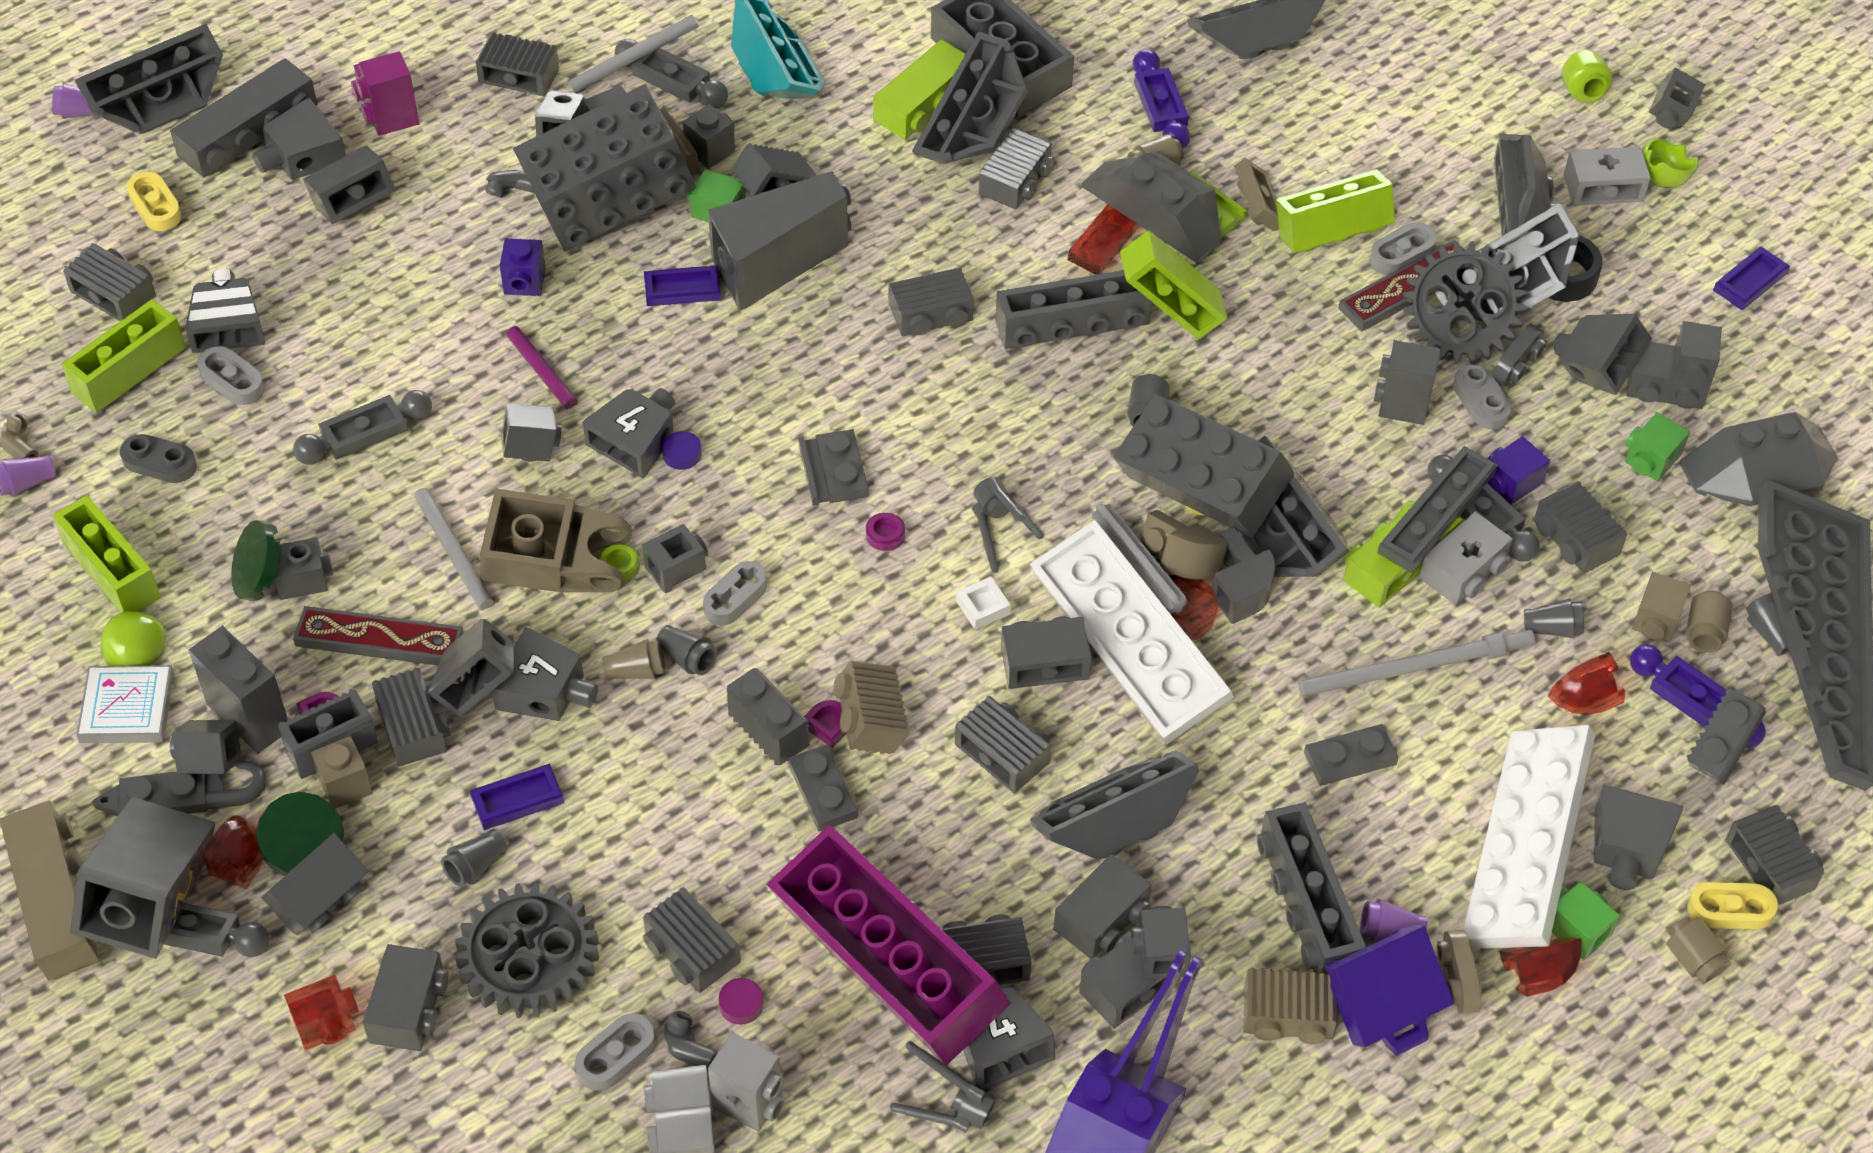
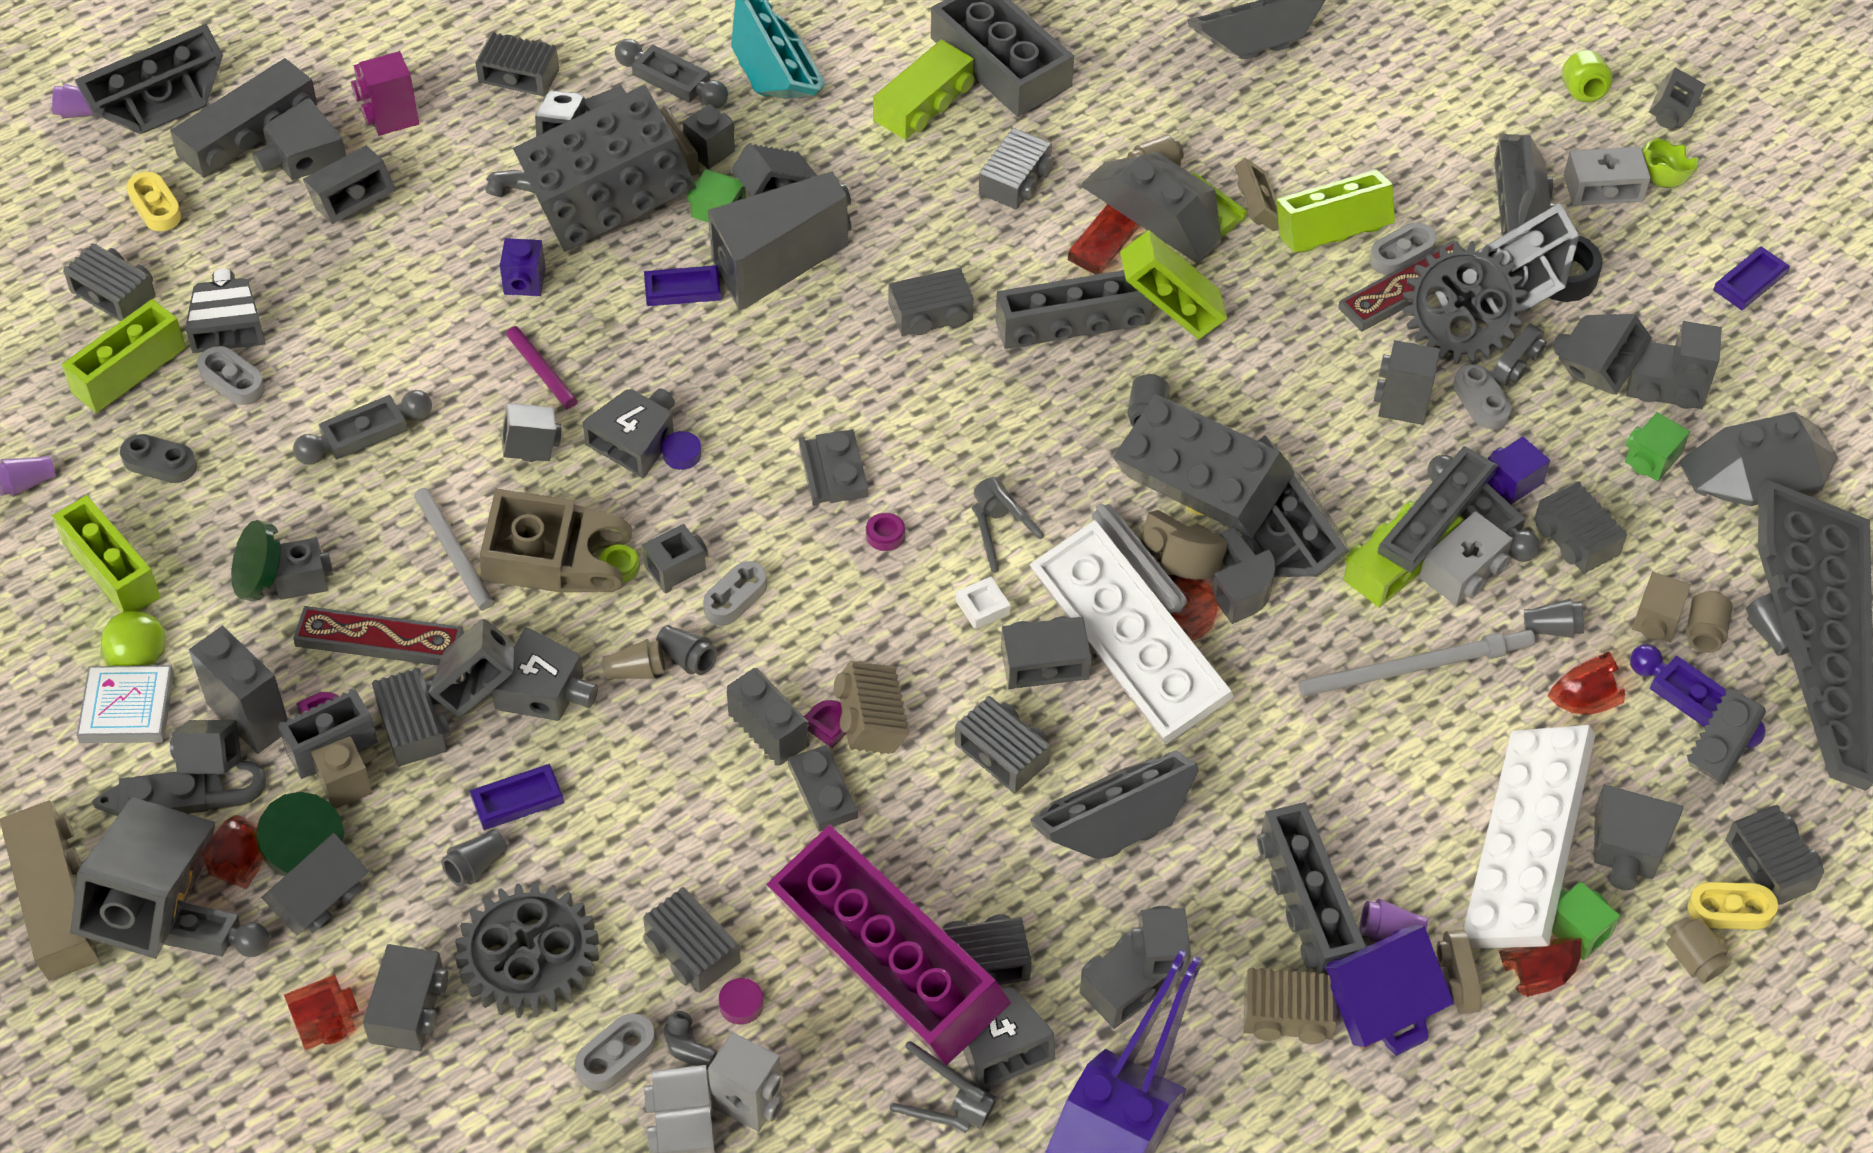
(15, 436): dark tan arm -> none
(633, 53): light grey bar -> none
(975, 103): dark grey wedge -> none
(1102, 907): dark grey brick -> none
(1160, 97): dark purple plate -> none
(1351, 754): dark grey plate -> none

